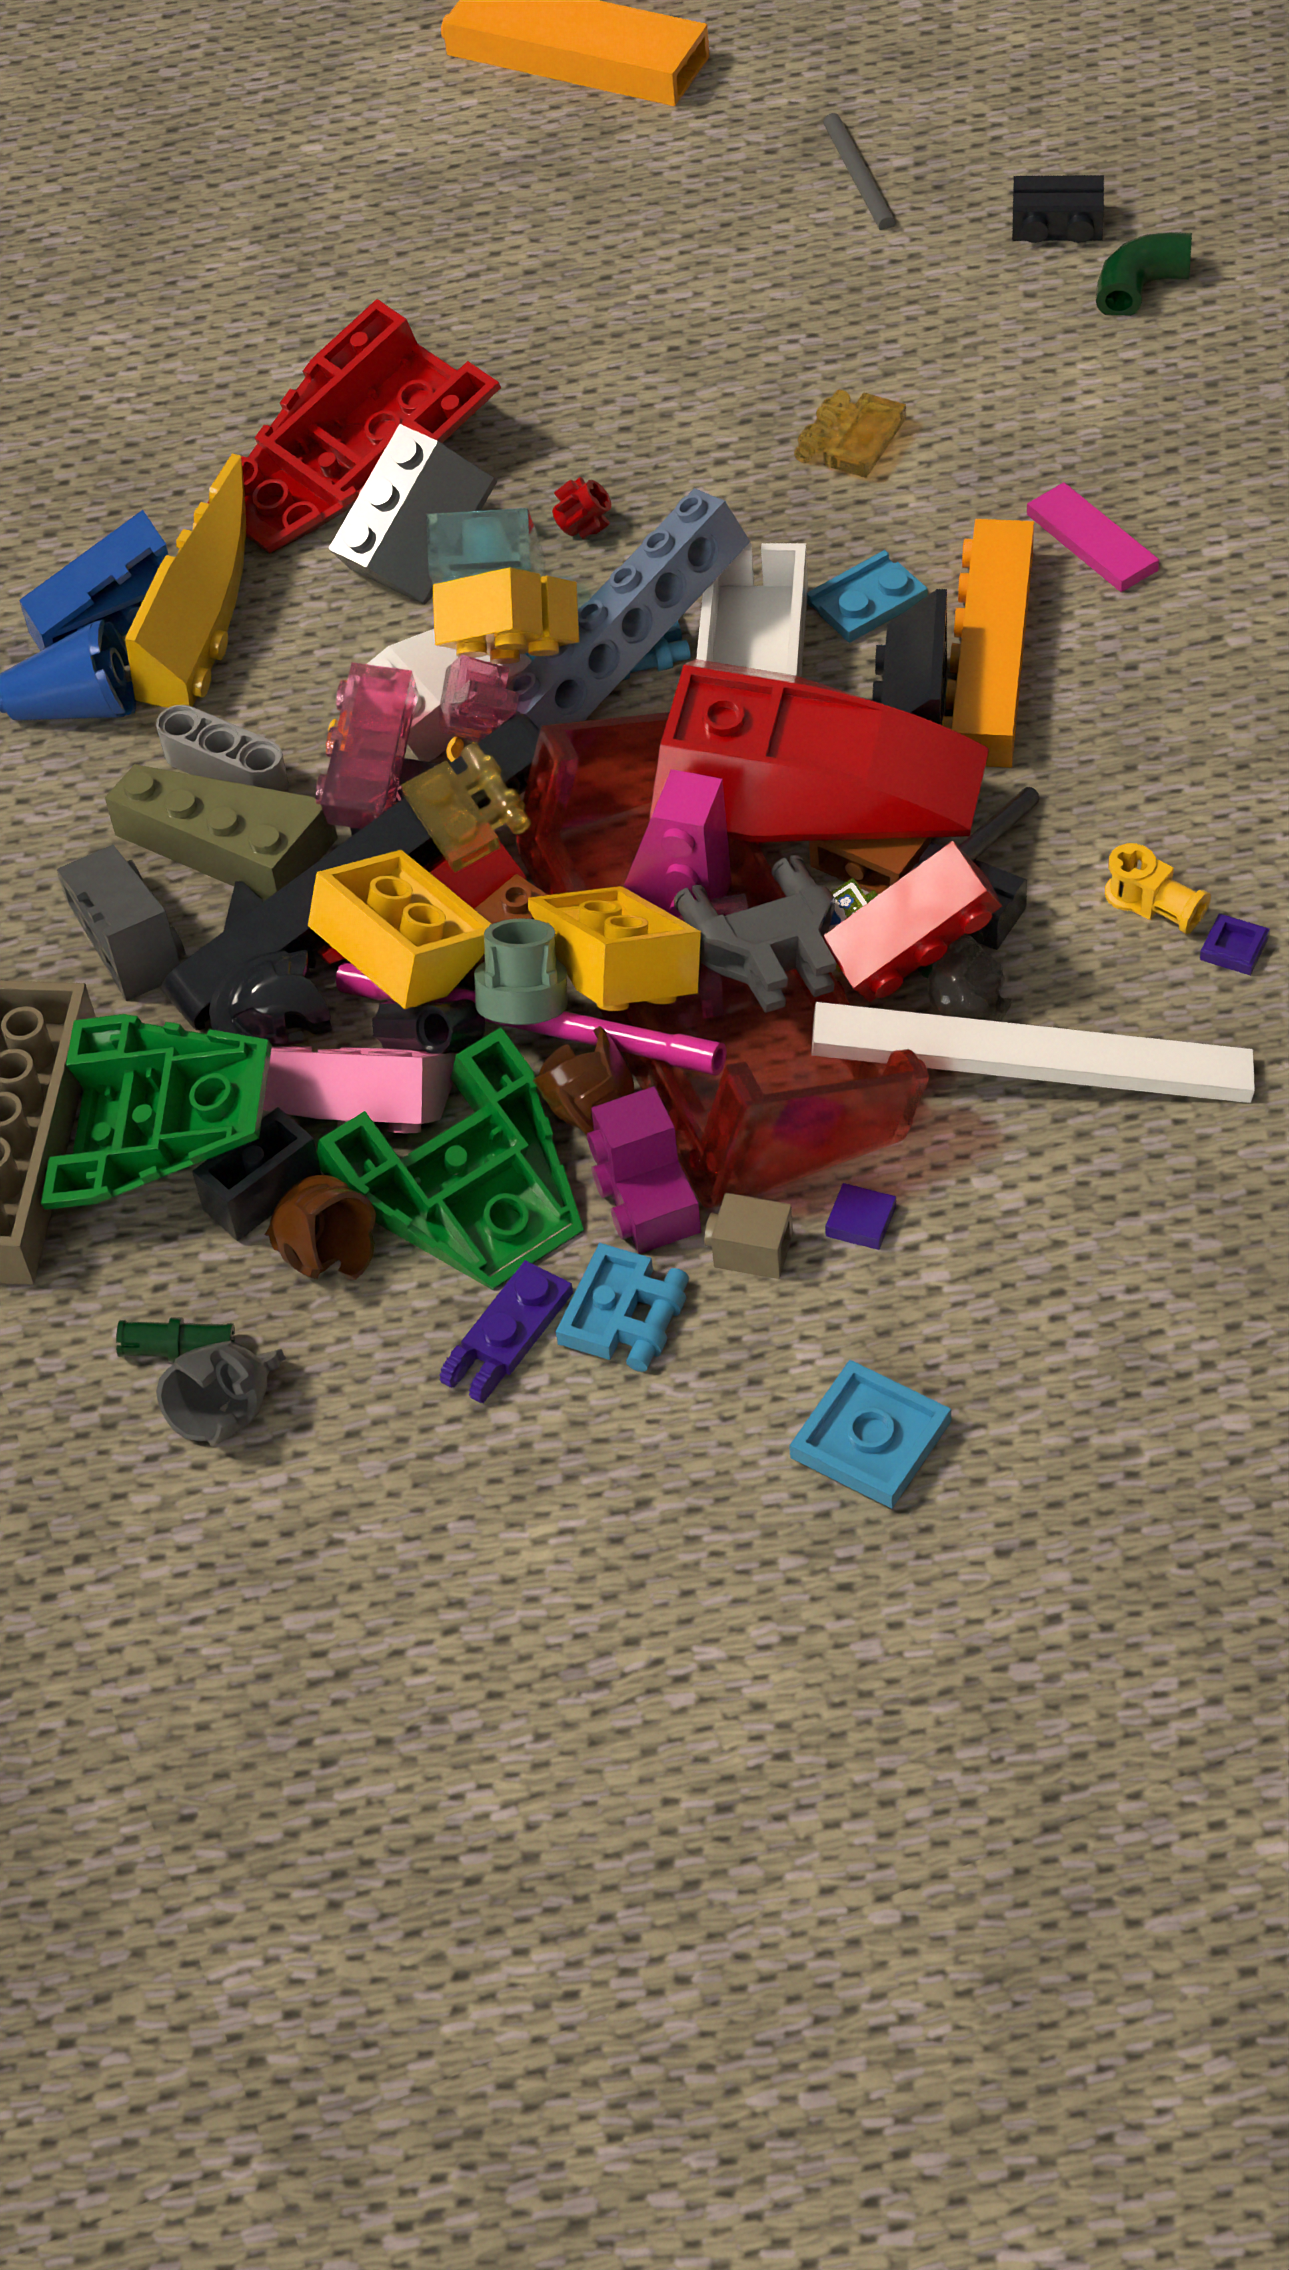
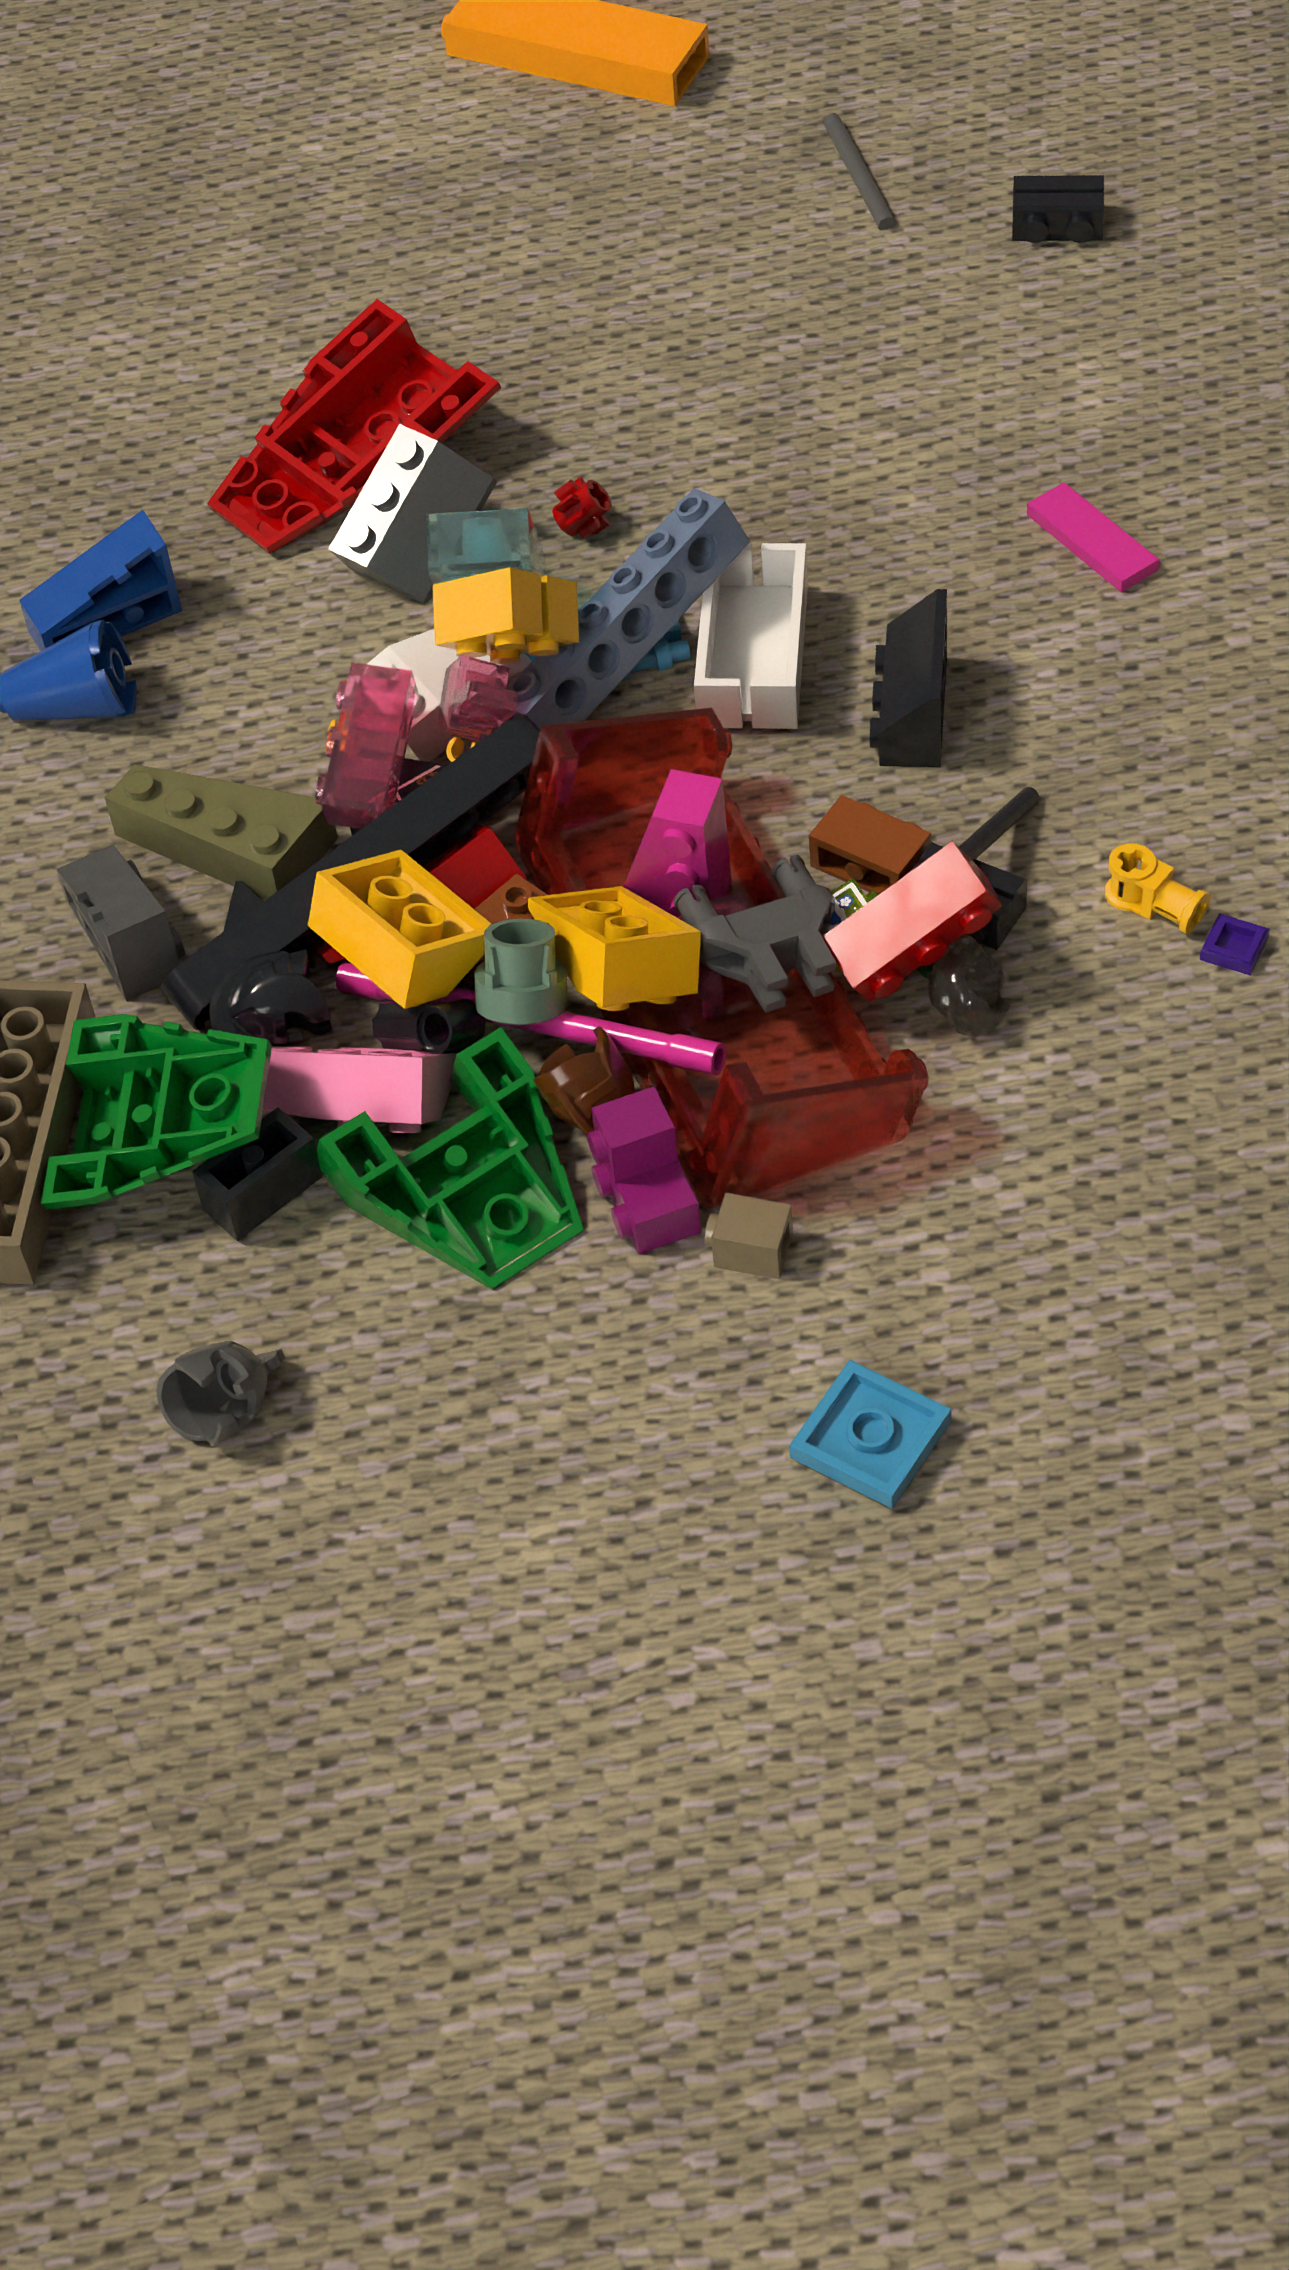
(169, 1338): dark green pin -> none
(191, 600): yellow wedge -> none
(219, 749): light grey beam -> none
(323, 1223): reddish brown helmet -> none
(453, 817): clear yellow plate -> none
(507, 1329): dark purple hinge -> none
(606, 1300): dark azure plate -> none
(817, 759): red wedge -> none
(860, 439): clear yellow plate -> none
(860, 1216): dark purple tile -> none
(866, 596): dark azure plate -> none
(992, 636): light orange brick -> none
(1036, 1052): white tile -> none
(1138, 263): dark green cylinder -> none

